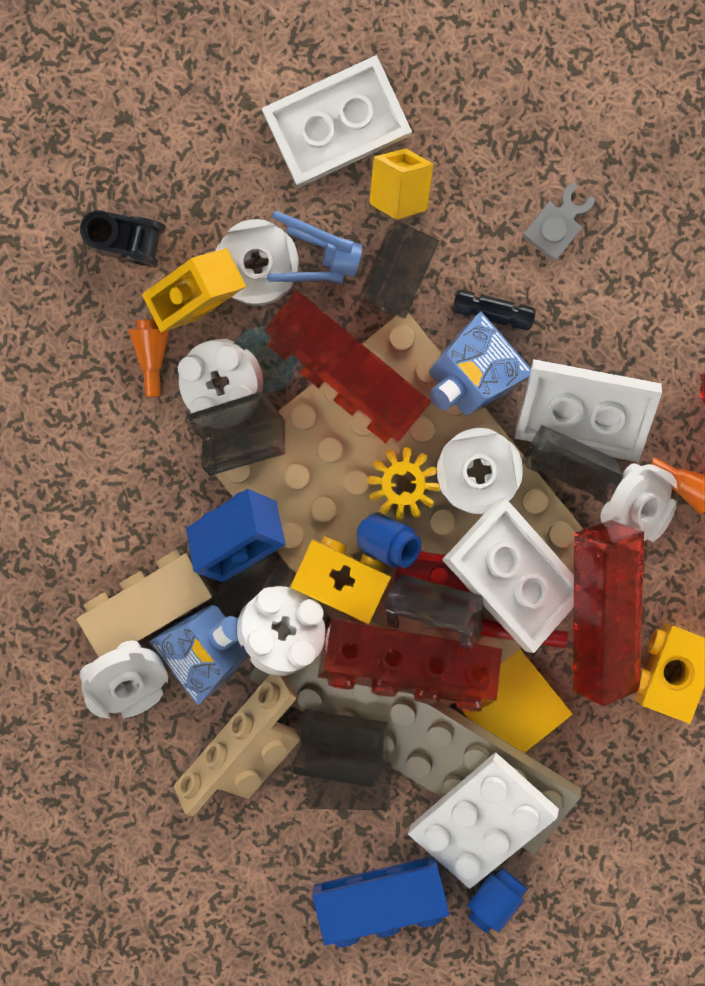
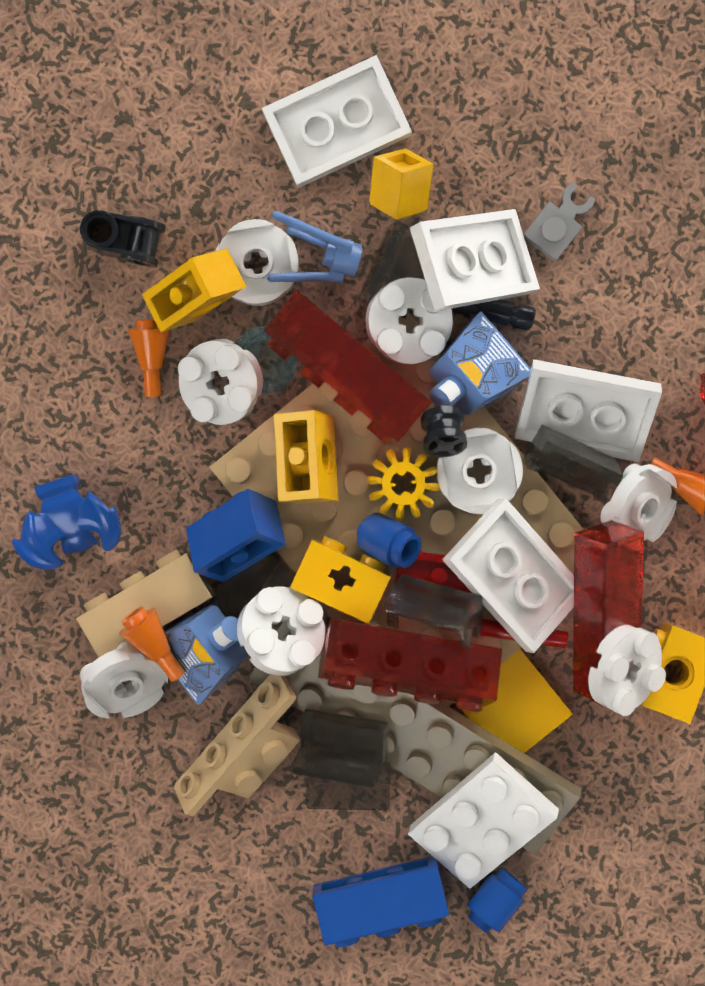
(67, 518): none -> blue animal
(147, 635): none -> orange cone
(238, 433): clear smoke panel -> none
(305, 457): none -> yellow brick
(391, 338): none -> white plate
(443, 431): none -> black wheel
(474, 259): none -> white plate
(627, 669): none -> white plate

